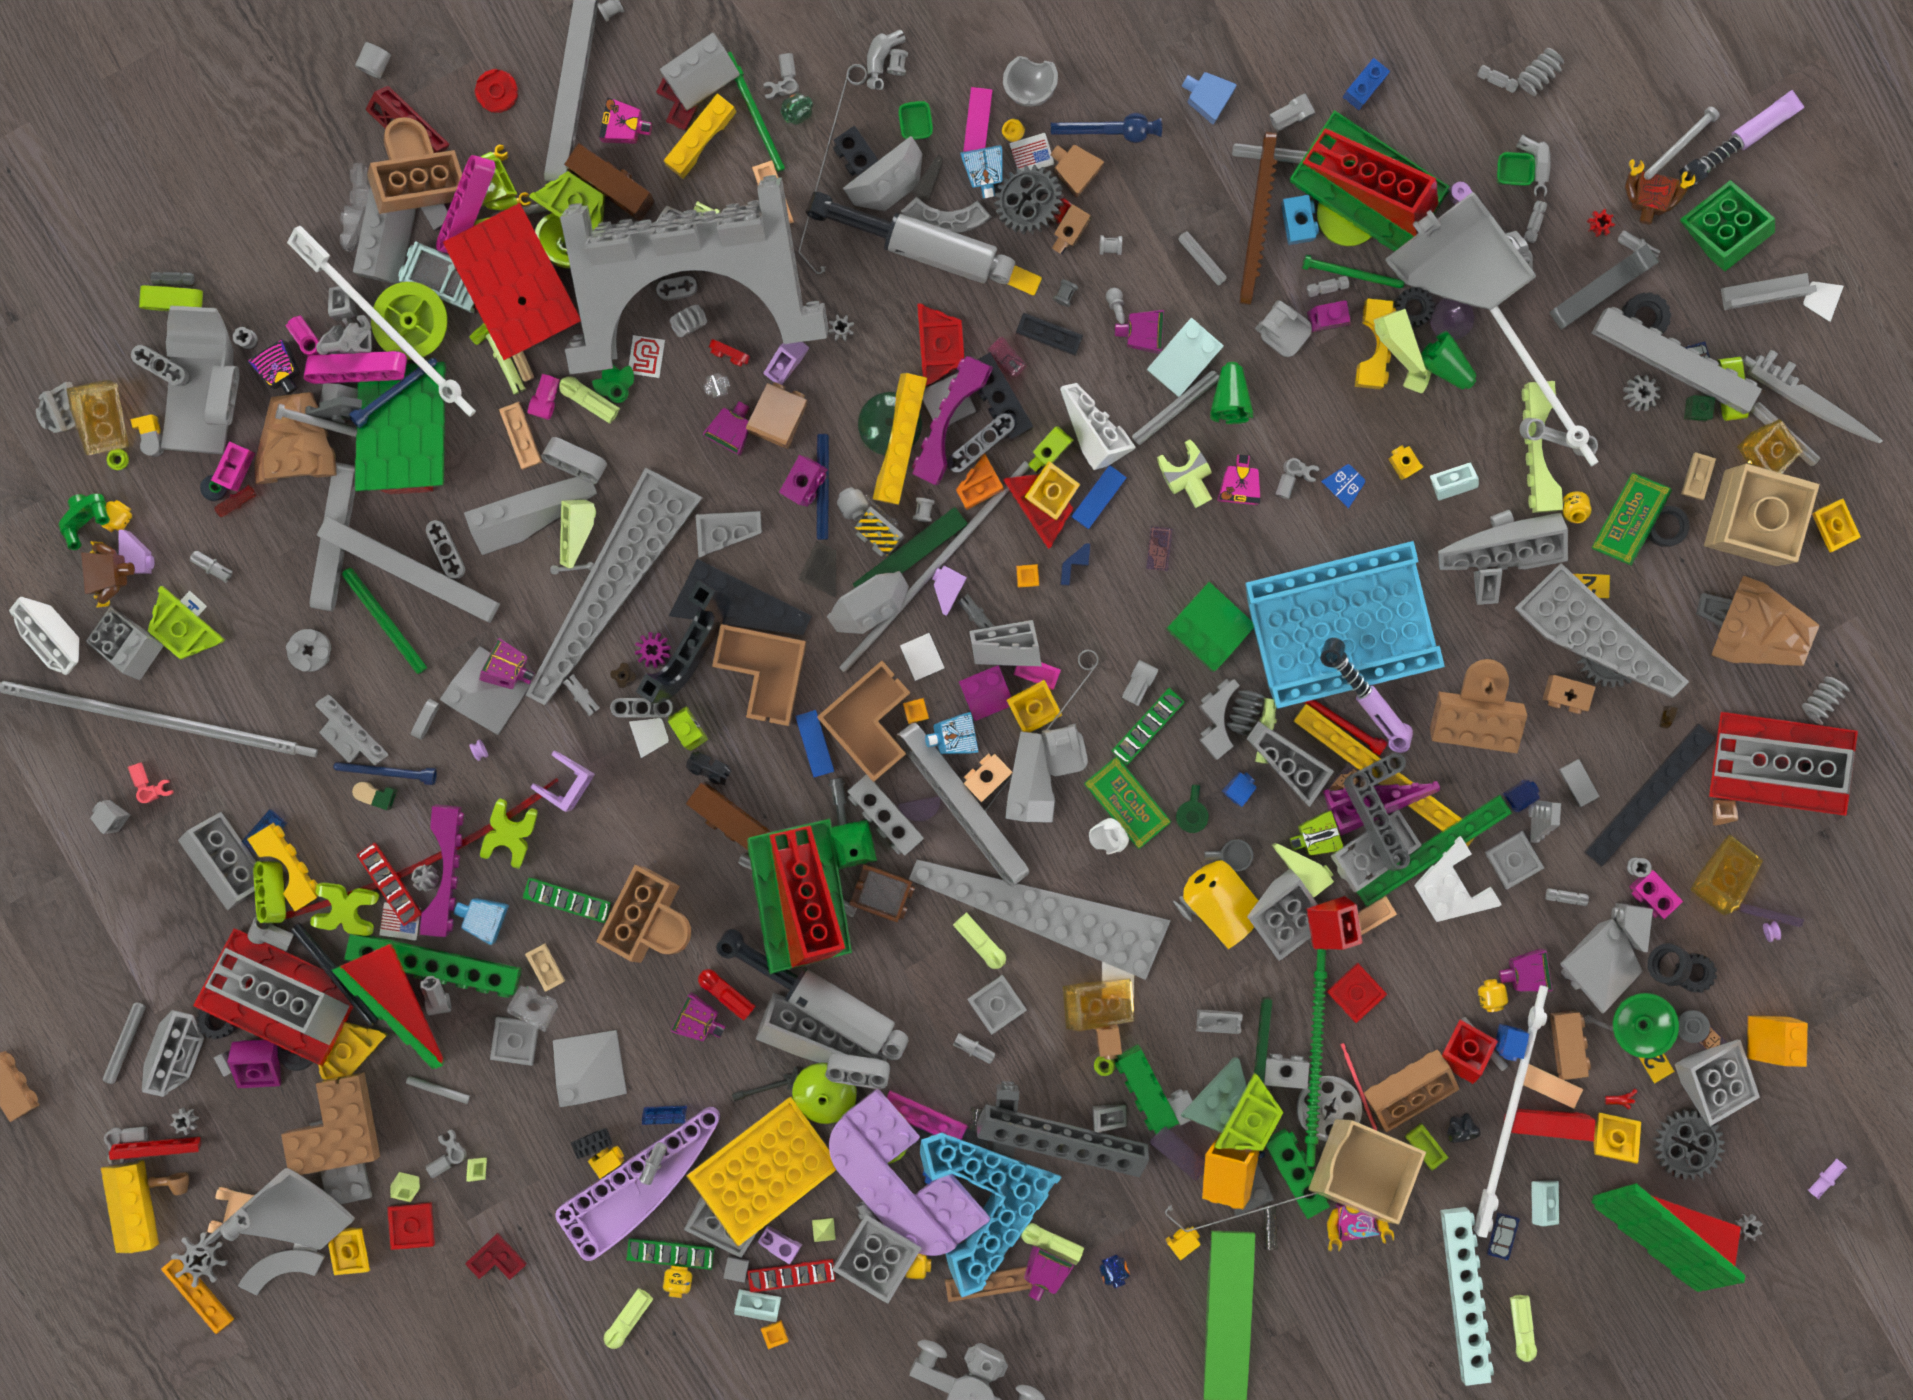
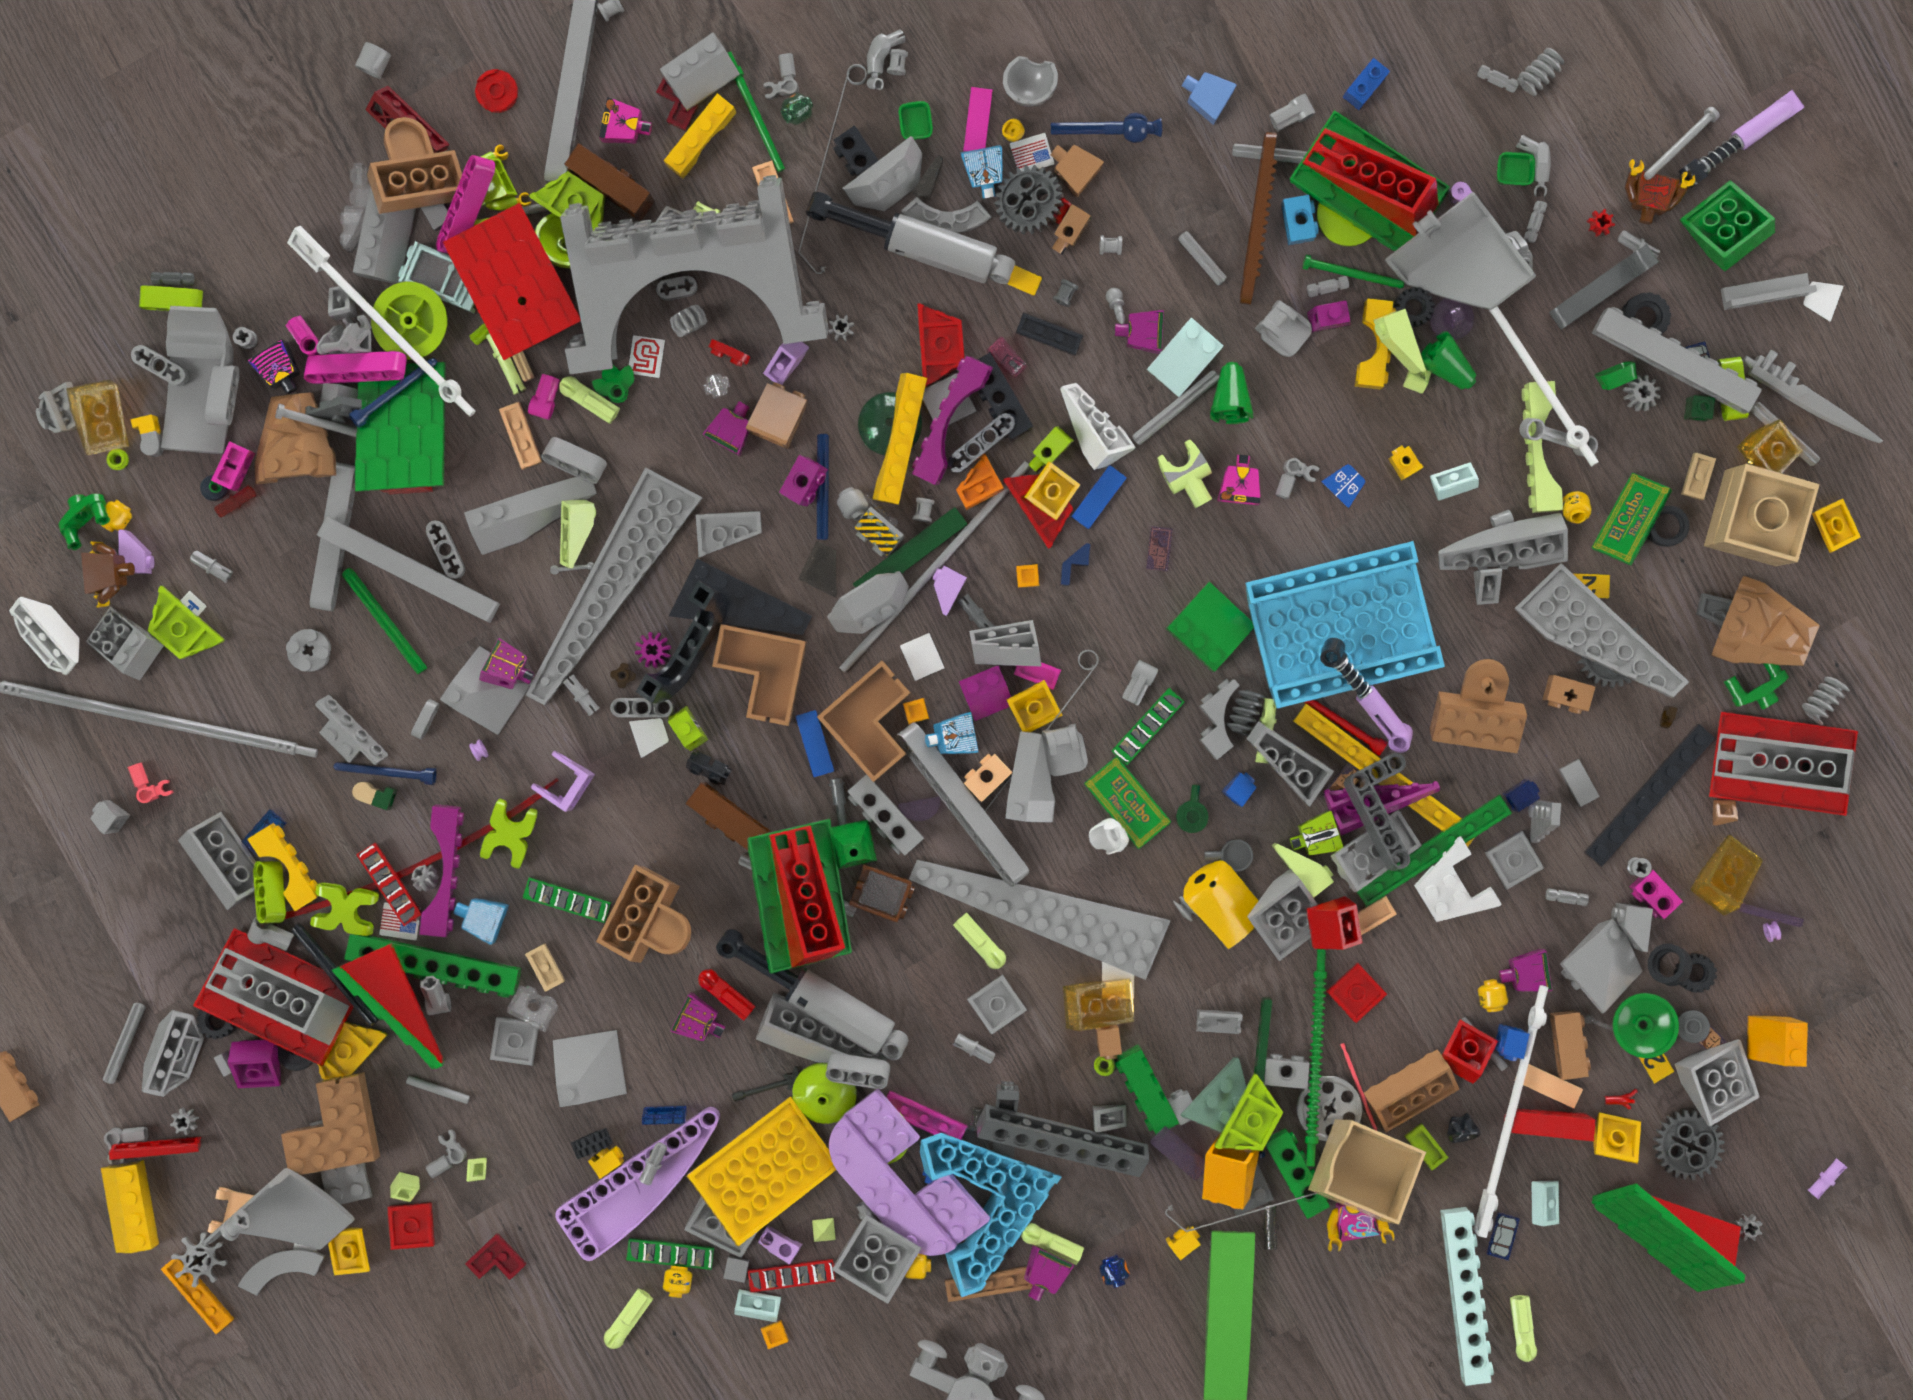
(176, 1182): medium nougat bar -> none
(1617, 375): none -> green piece
(1762, 694): none -> green connector

